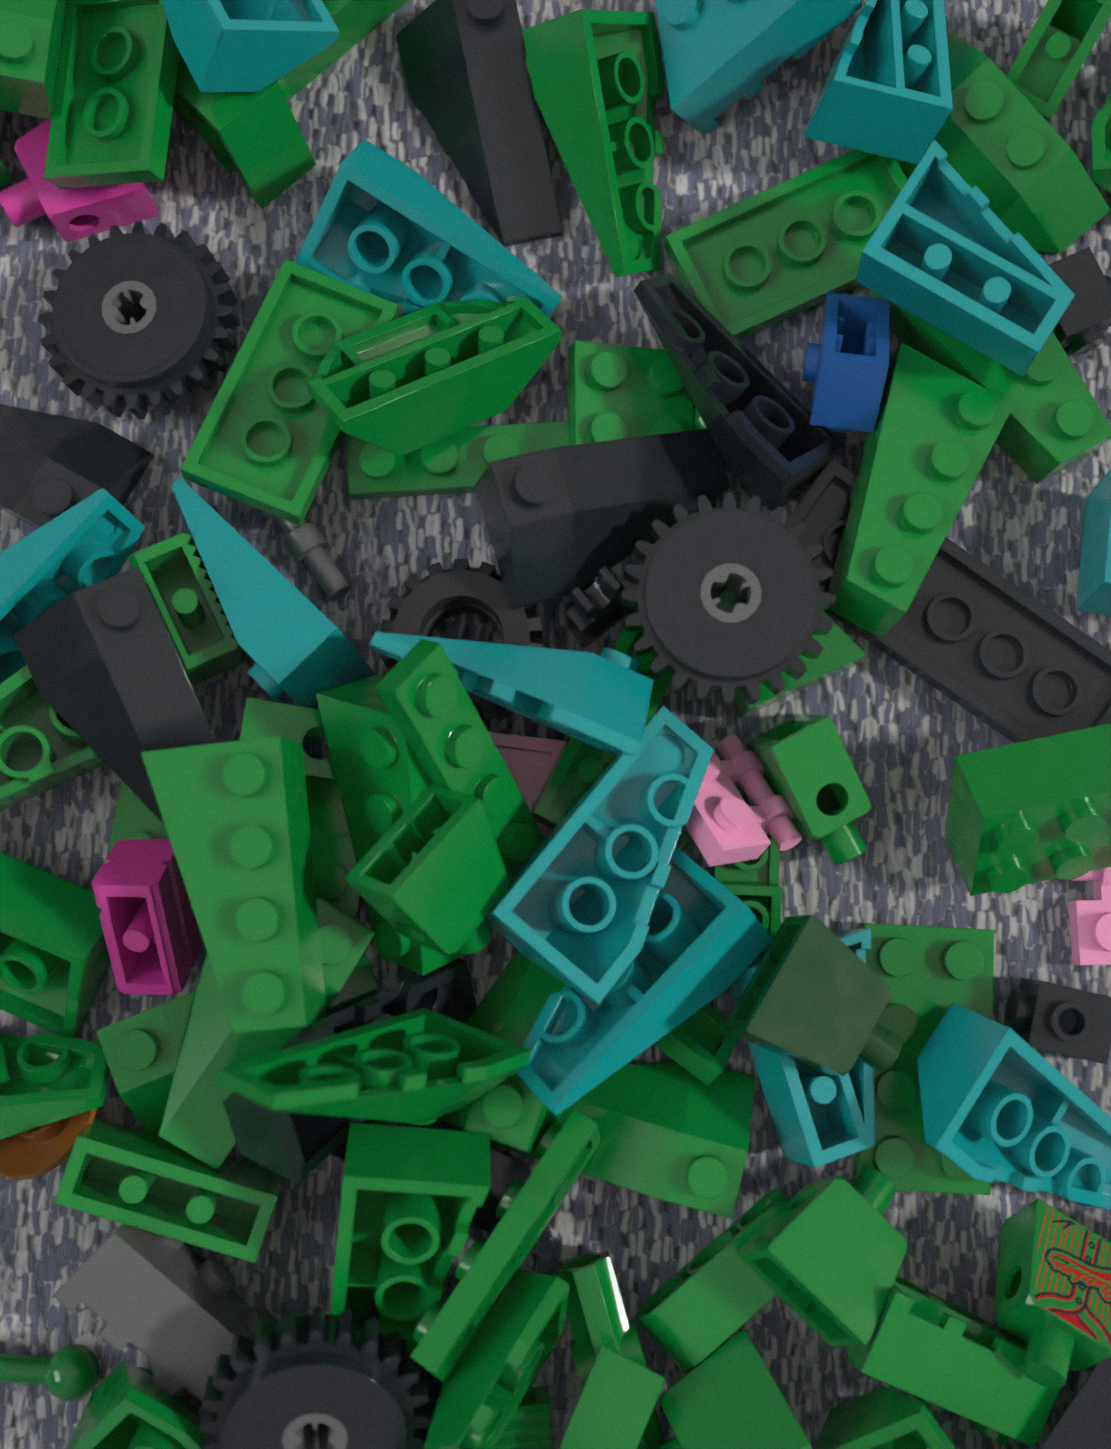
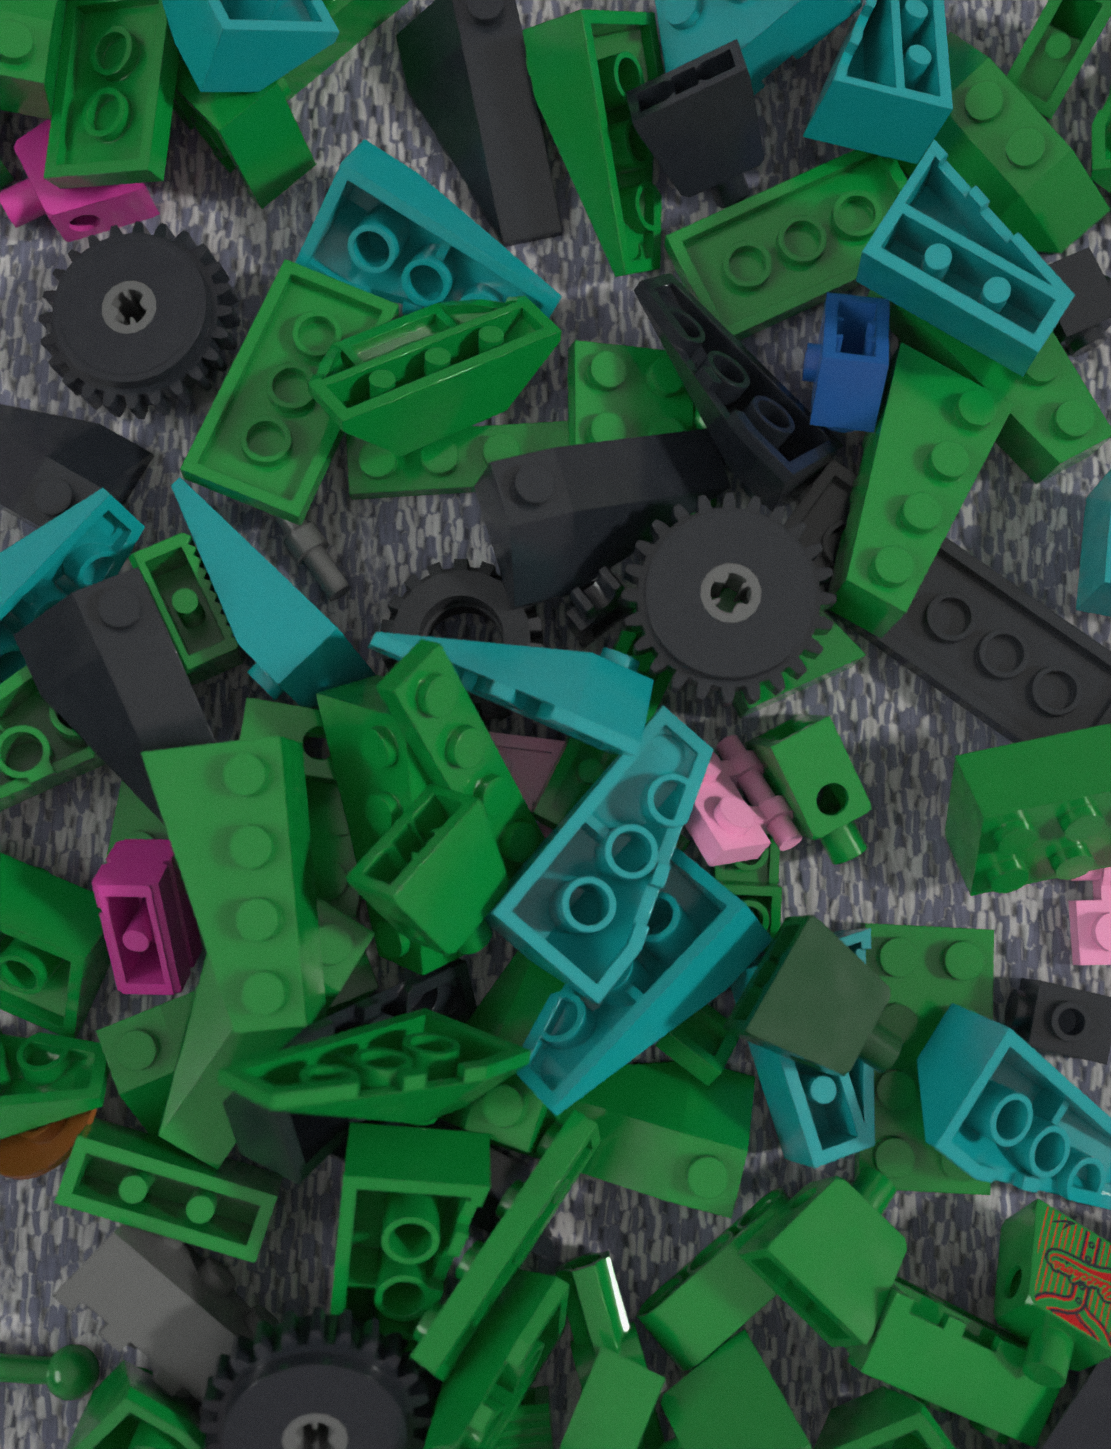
(702, 124): none -> black torso

